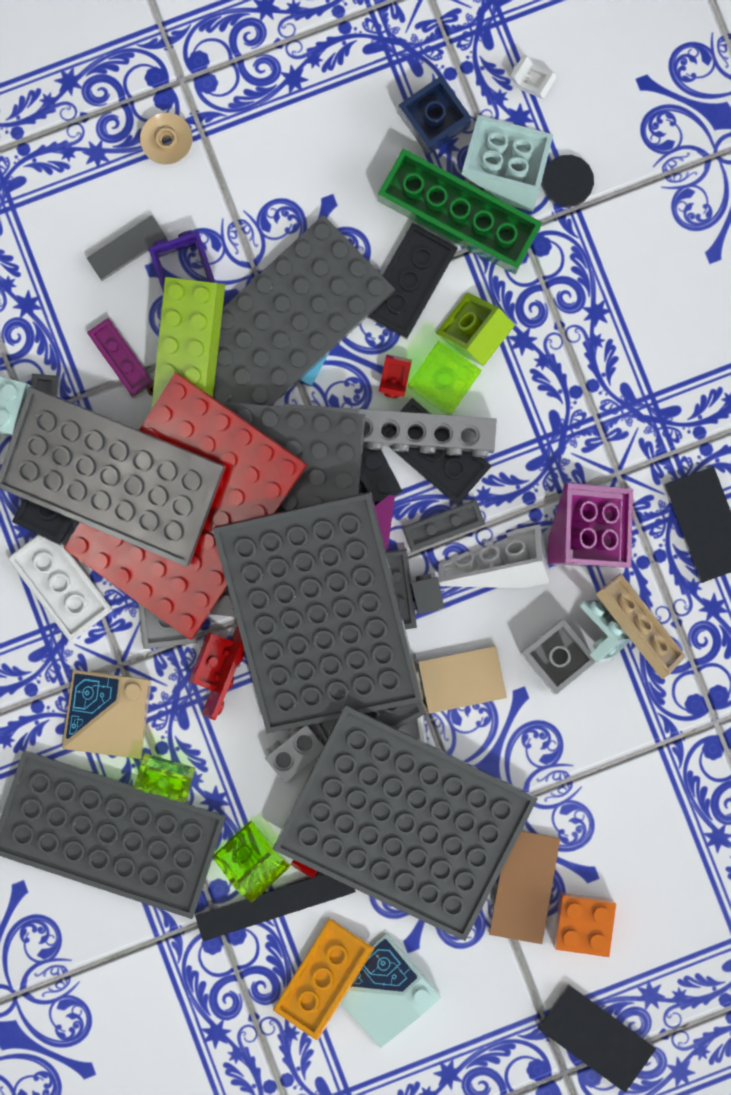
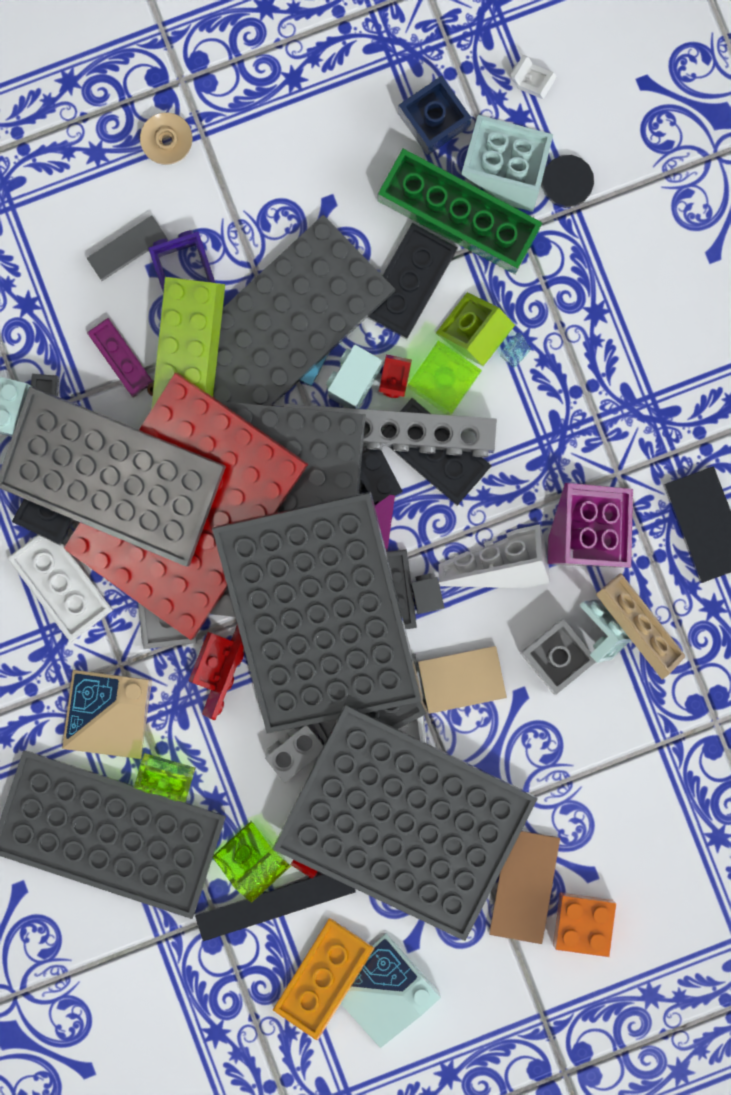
(354, 378): none -> light aqua brick
(443, 525): dark grey tile -> none
(515, 350): none -> clear light blue slope
(596, 1038): black tile -> none

